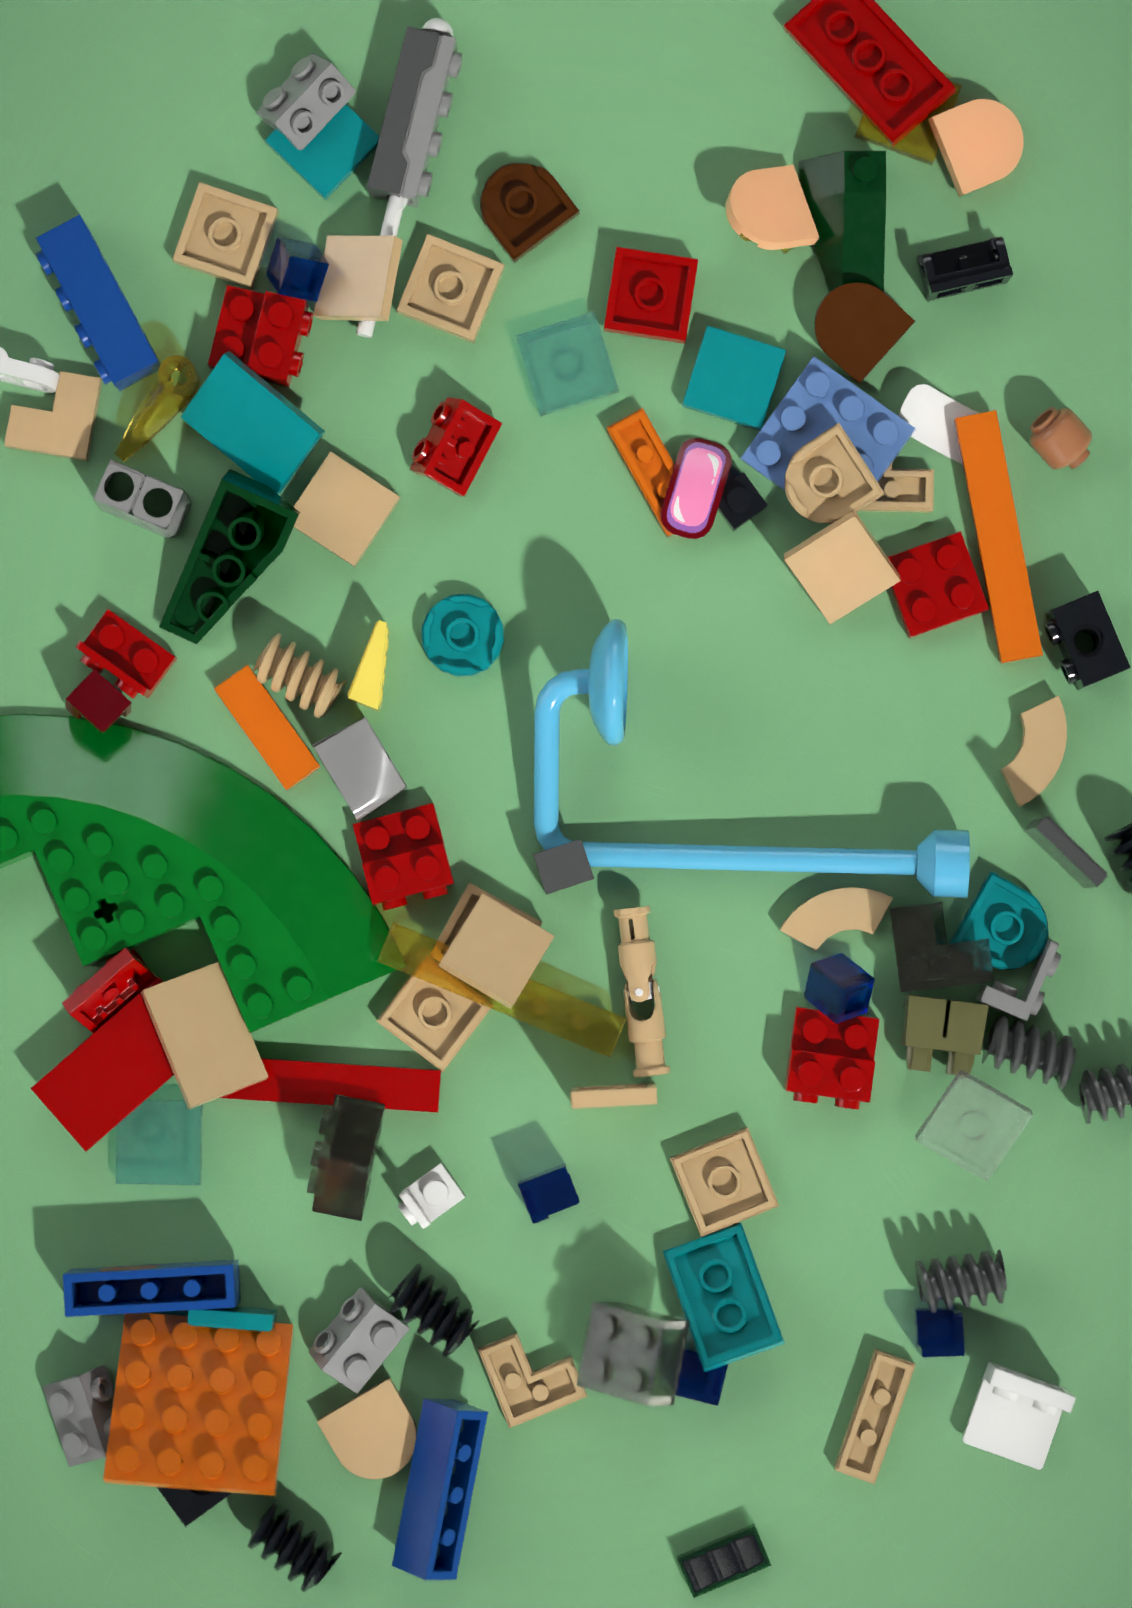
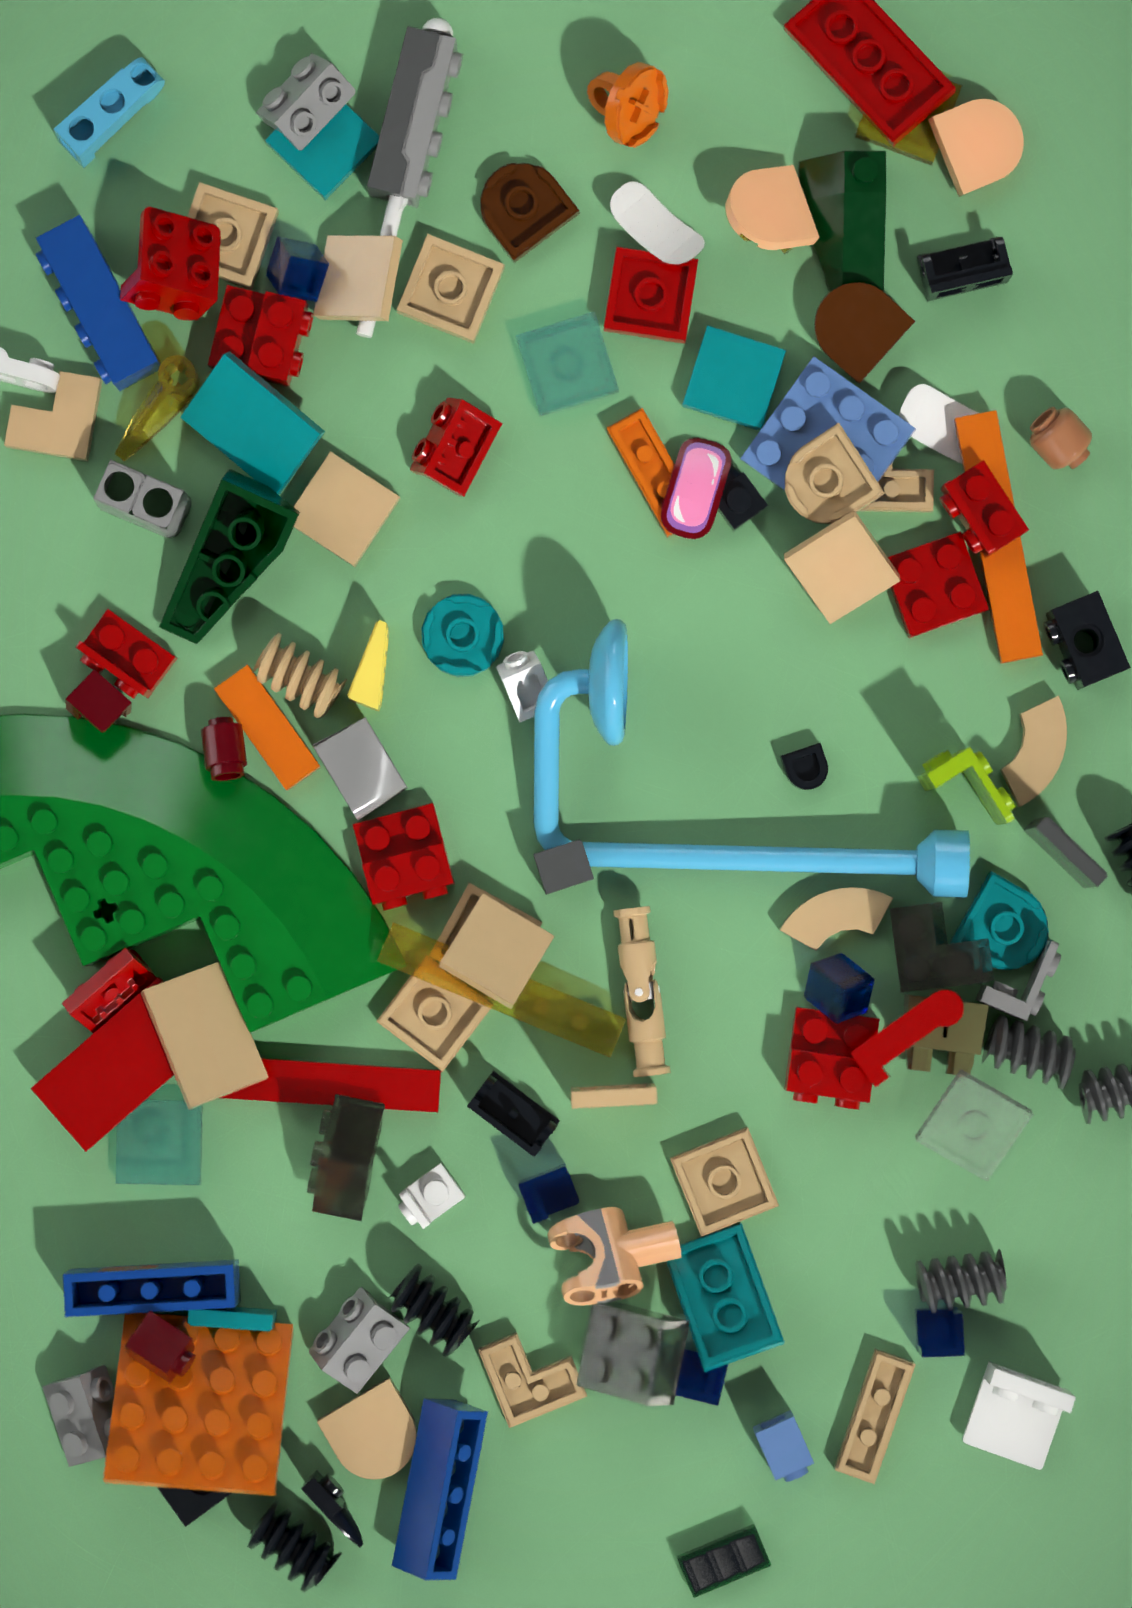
(108, 110): none -> medium azure leg
(161, 1348): none -> dark red brick
(175, 265): none -> red bracket
(224, 749): none -> dark red brick
(327, 1496): none -> black plate
(513, 1113): none -> black hinge
(523, 681): none -> white bracket
(615, 1253): none -> light nougat connector
(632, 102): none -> orange tile
(654, 225): none -> white sticker
(784, 1447): none -> medium blue brick
(806, 767): none -> black tile
(939, 1009): none -> red leg
(976, 770): none -> lime bracket
(982, 509): none -> red bracket

